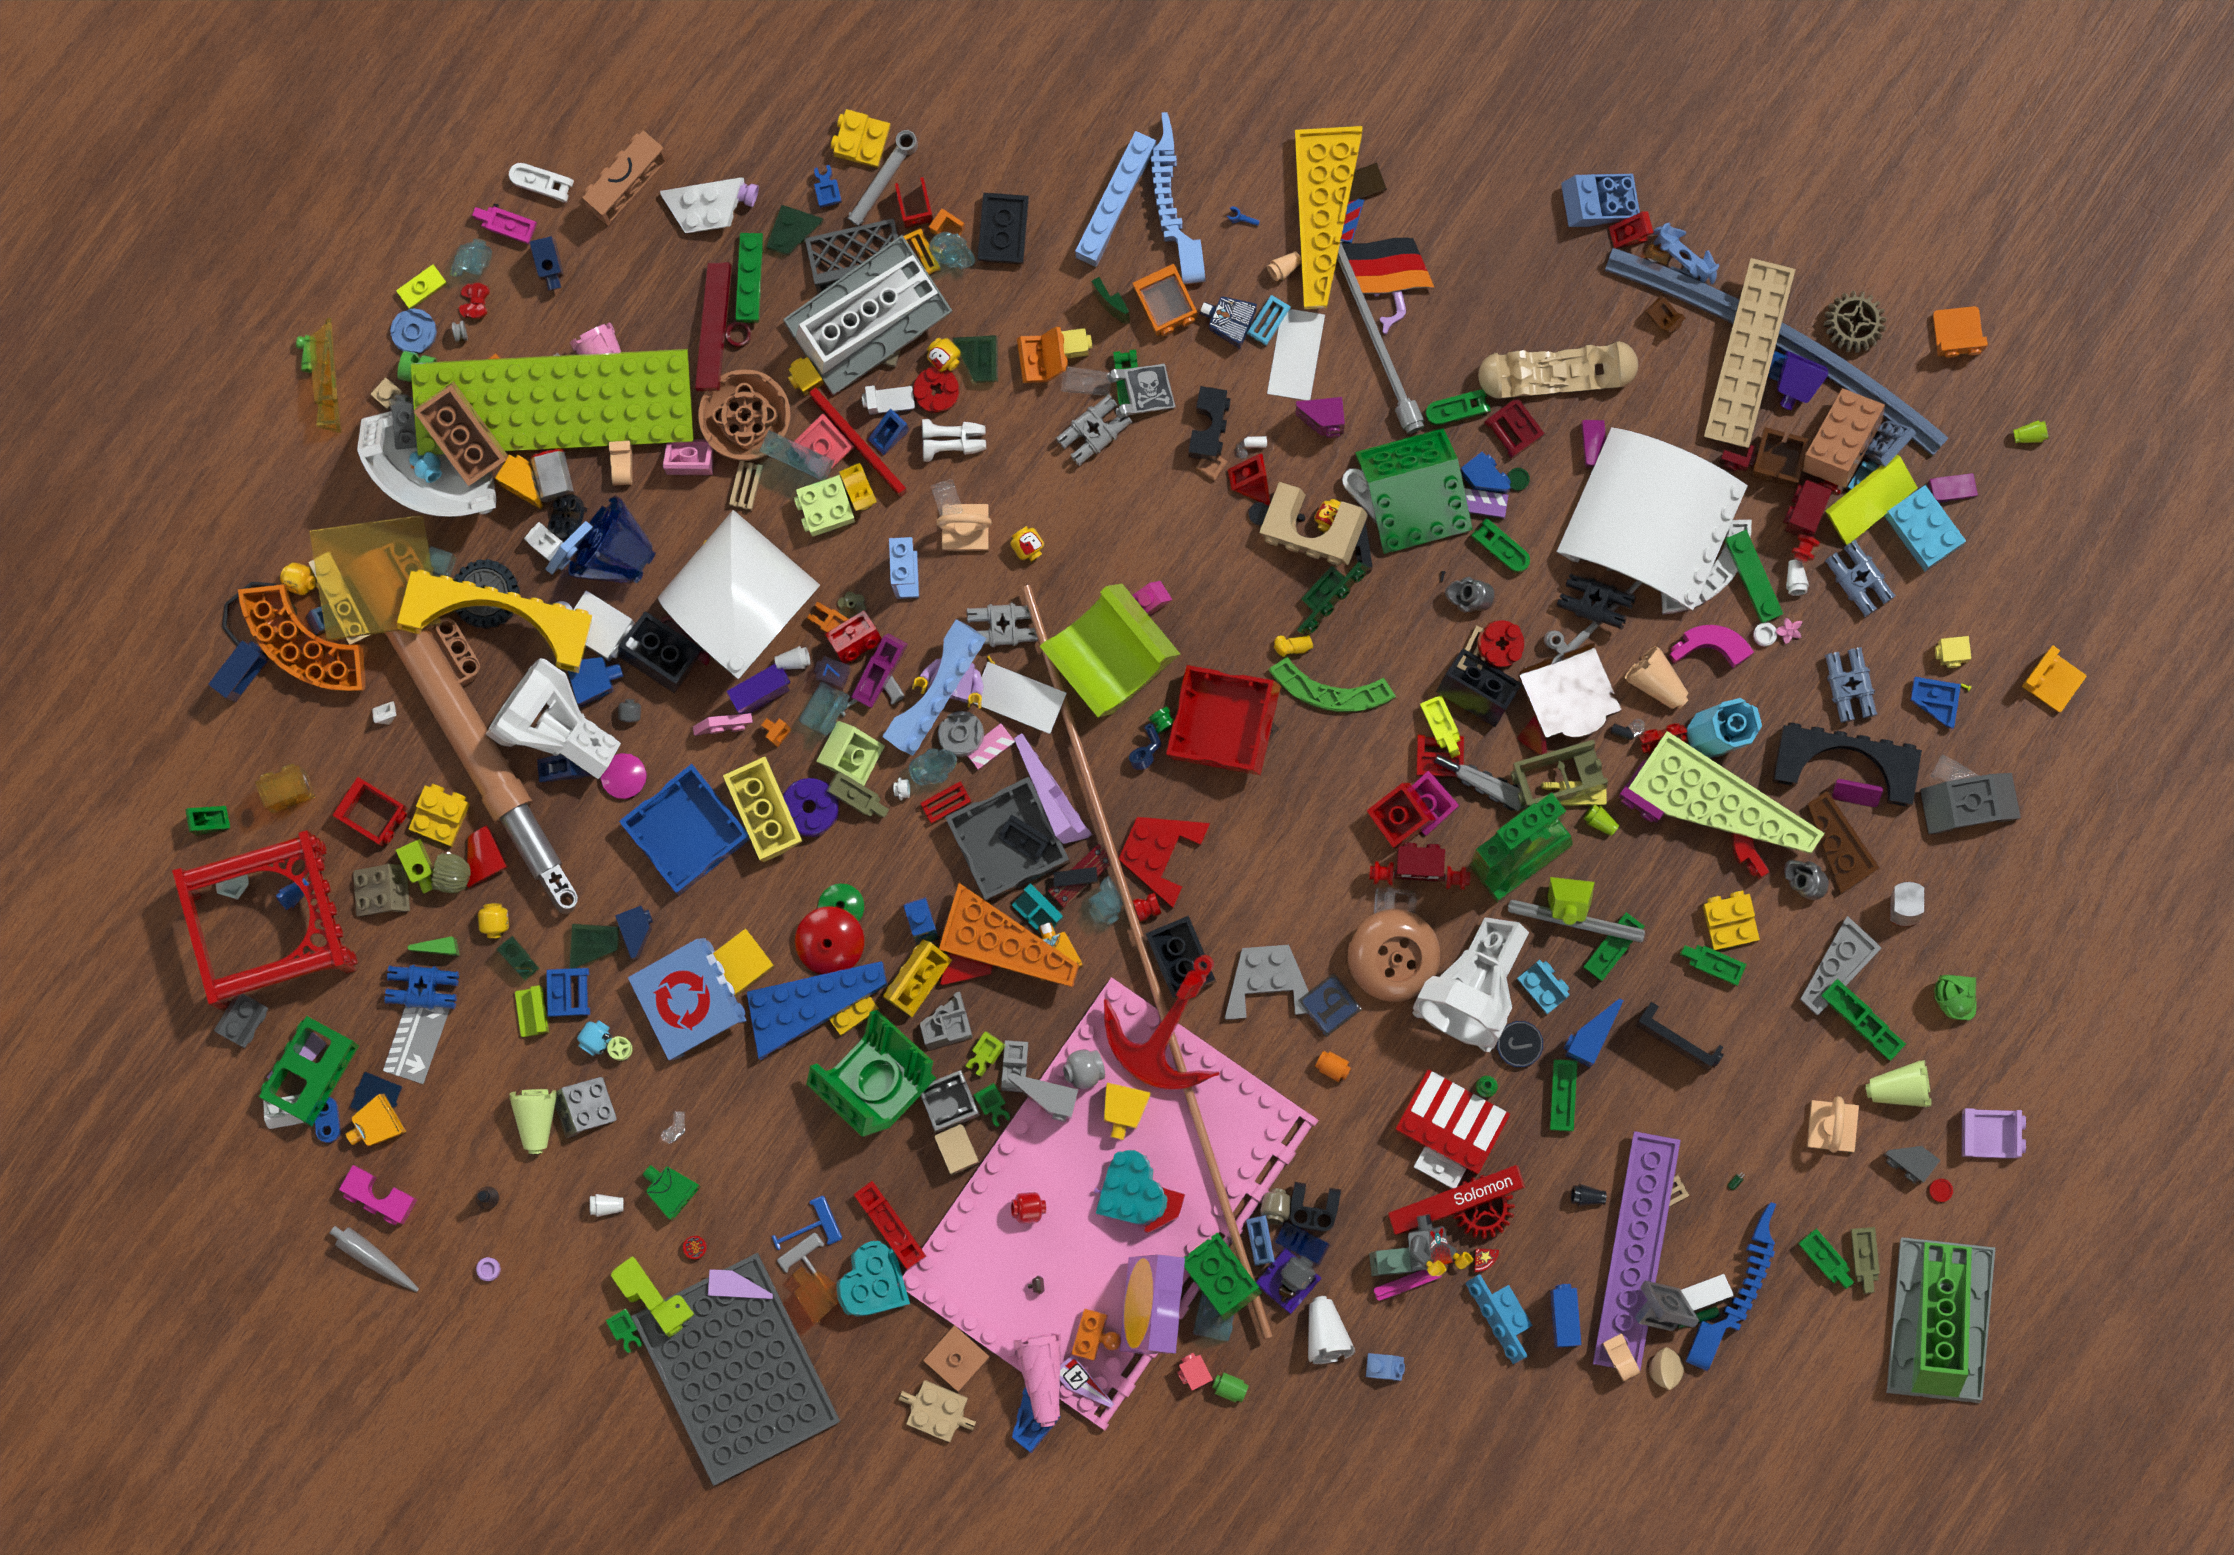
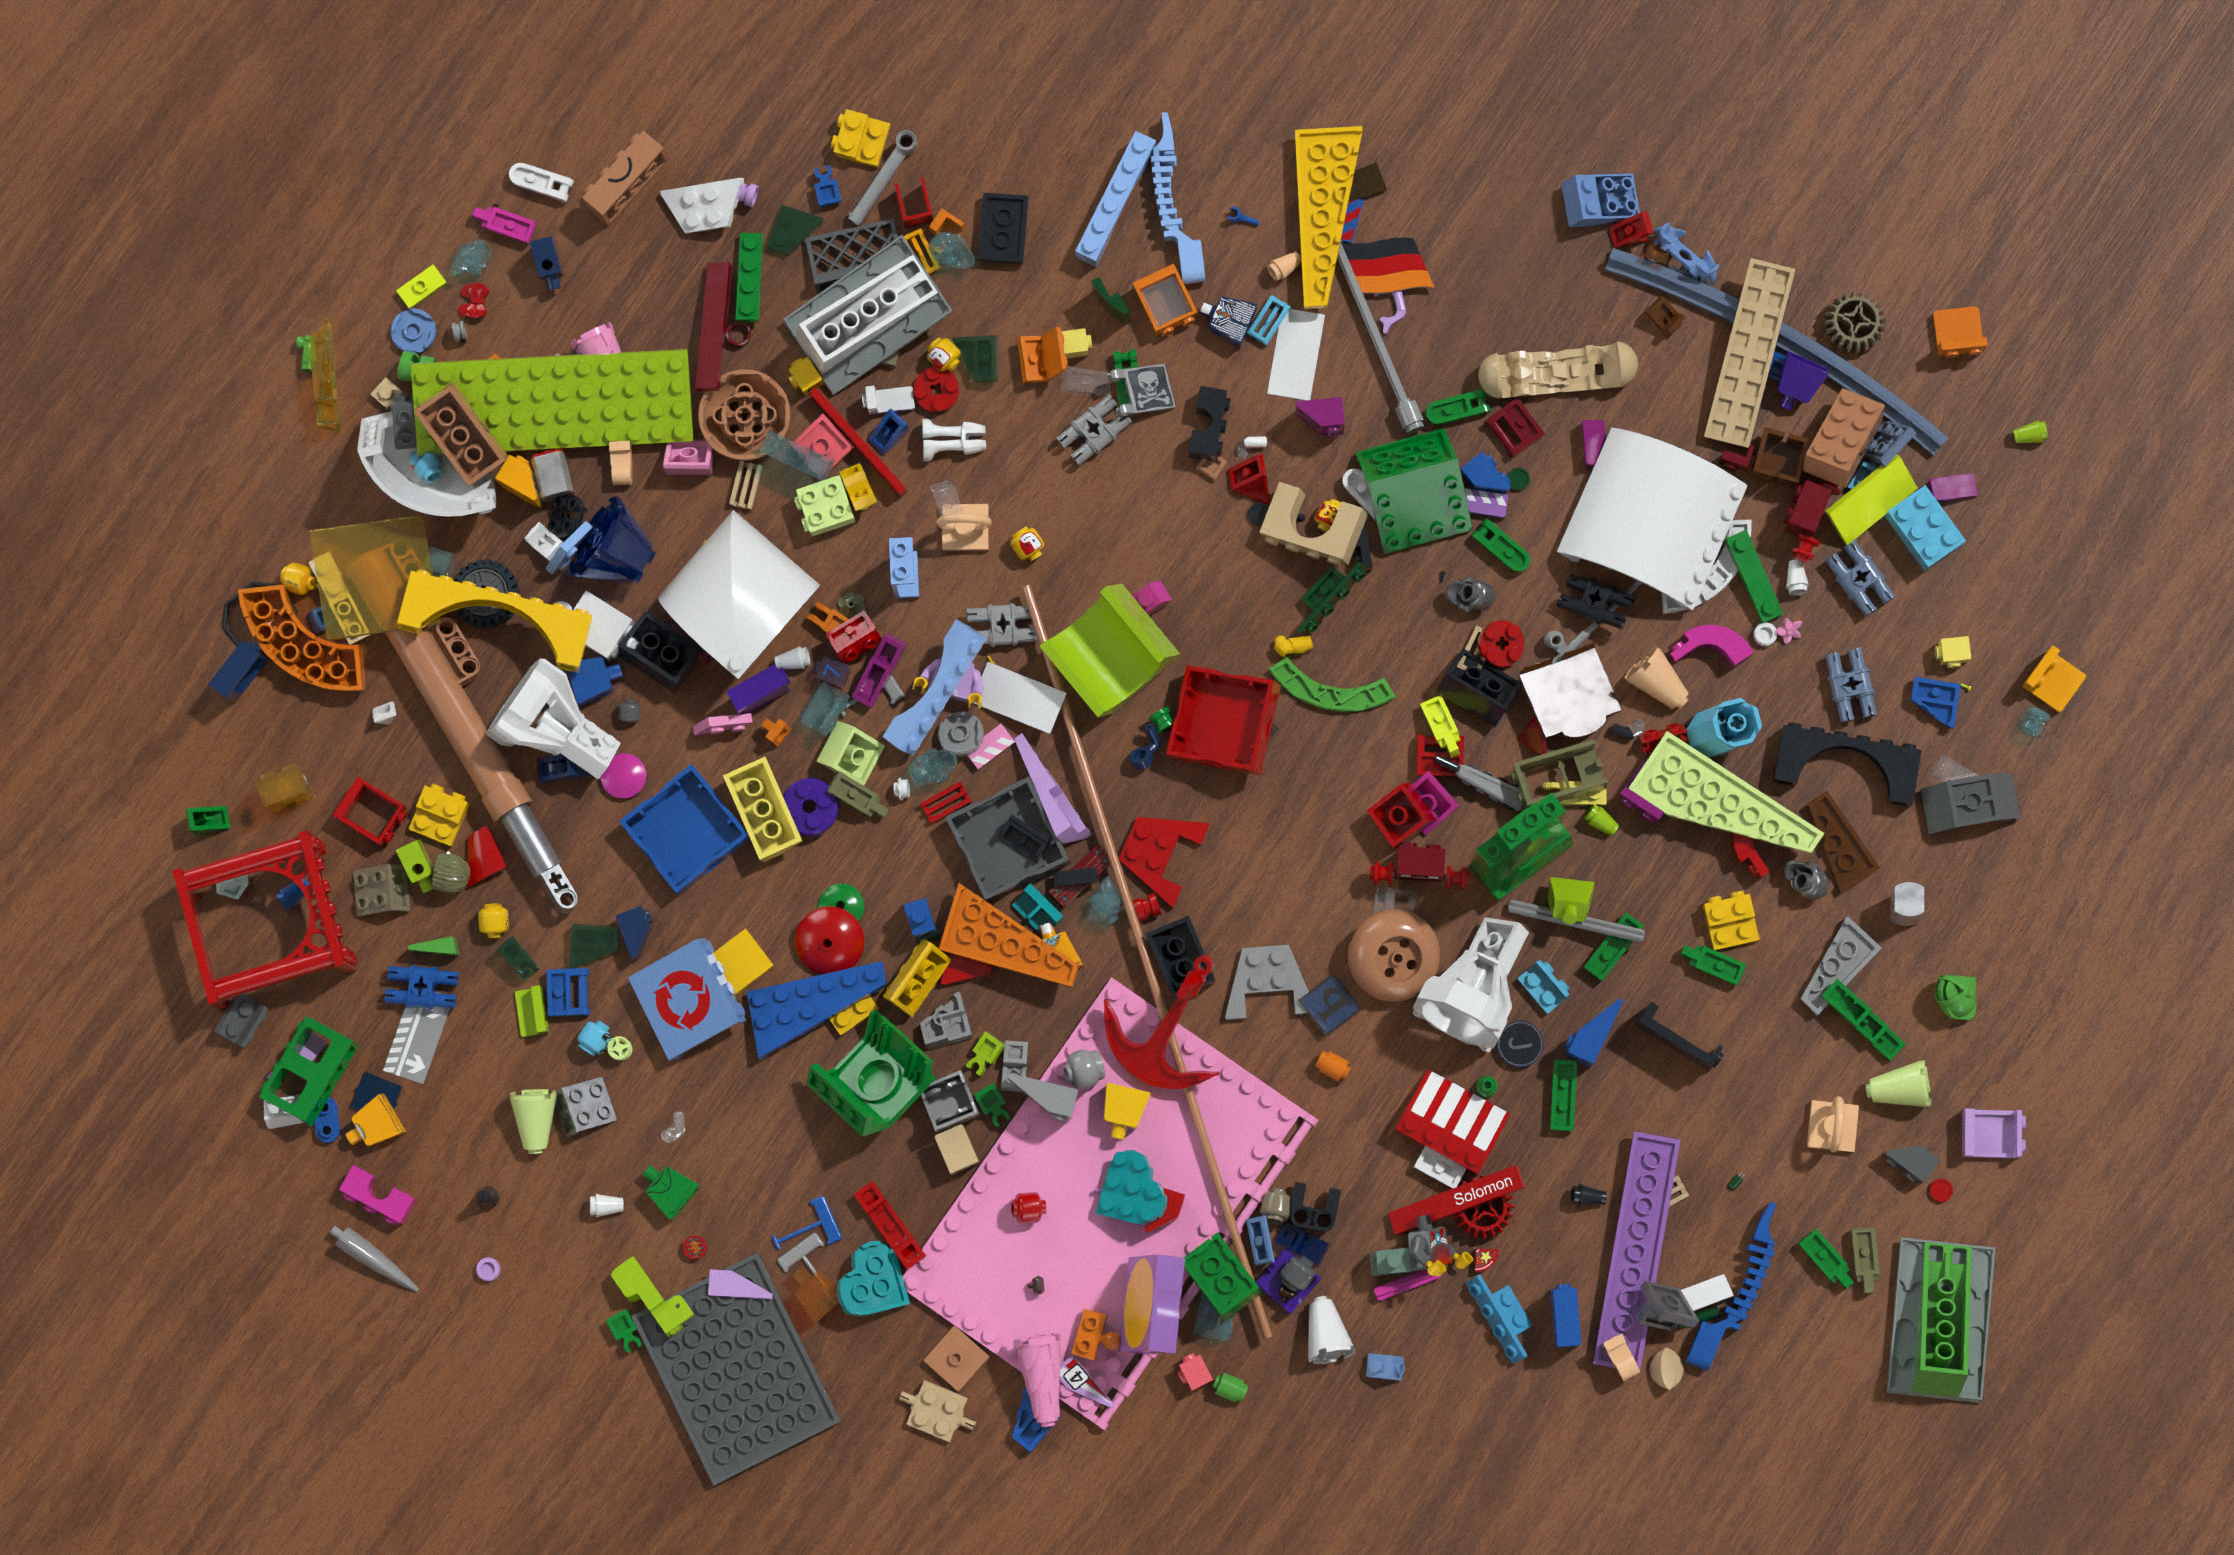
(1856, 792): magenta slope -> none
(2034, 722): none -> clear light blue wheel

